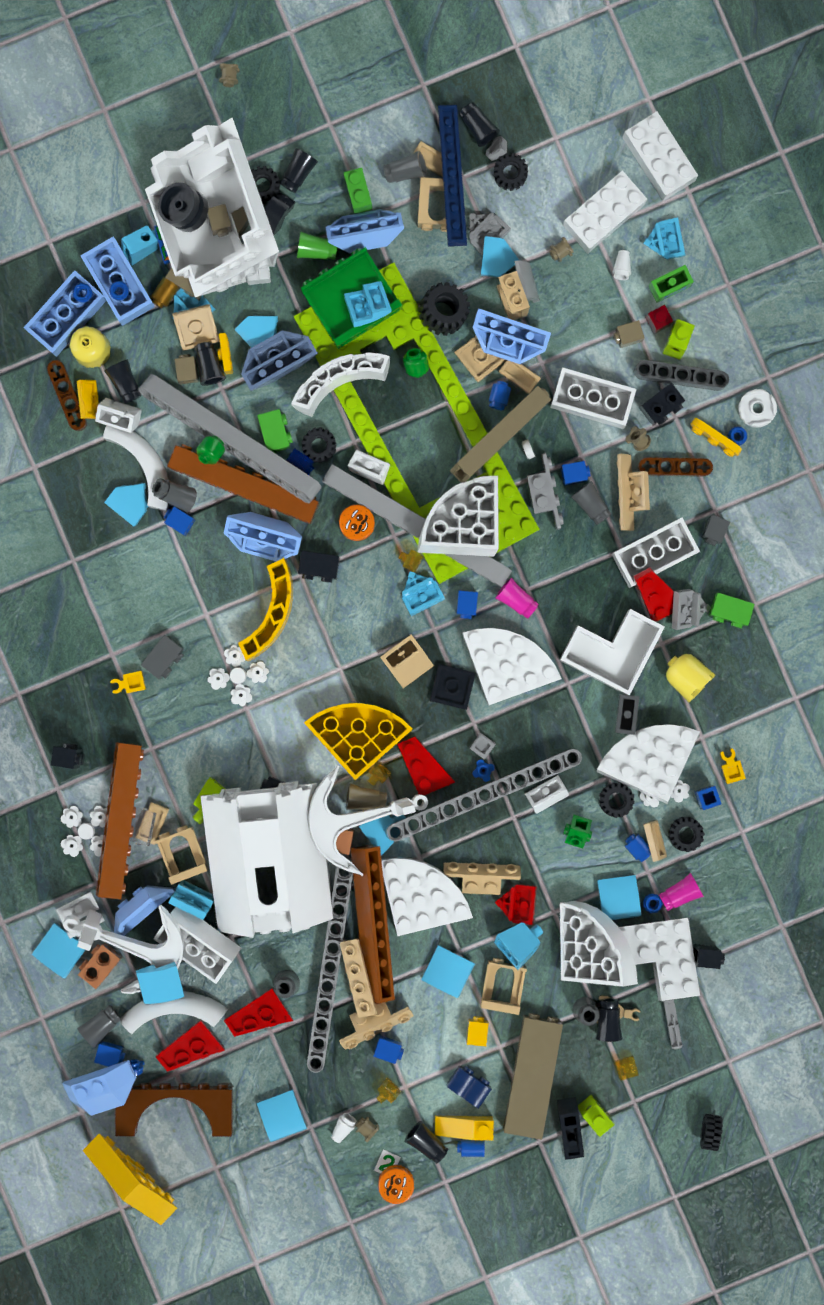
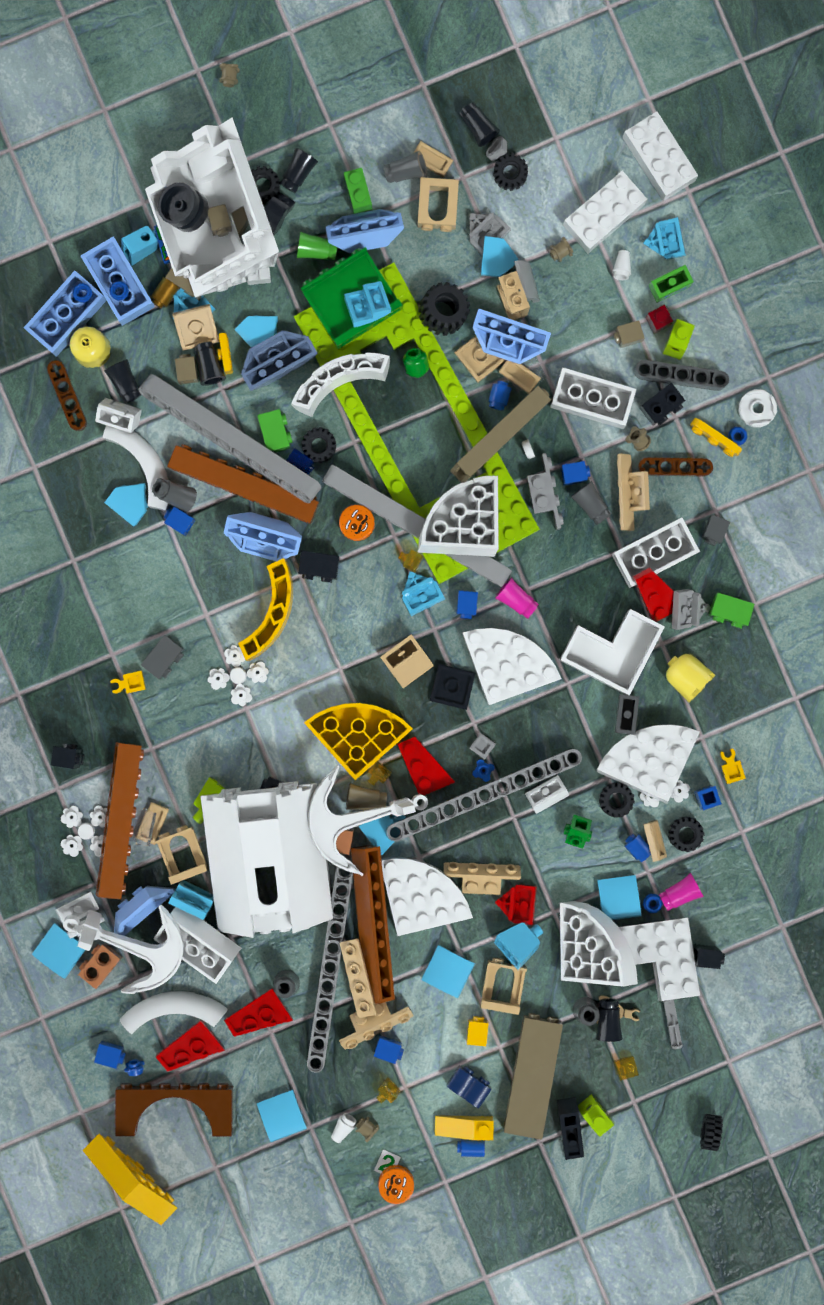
(87, 398): yellow plate -> none
(99, 1026): dark grey plant -> none
(101, 1088): light blue wedge -> none
(160, 983): medium azure slope -> none
(210, 450): green head -> none
(369, 467): white slope -> none
(426, 1142): black plant -> none
(452, 175): dark blue tile -> none

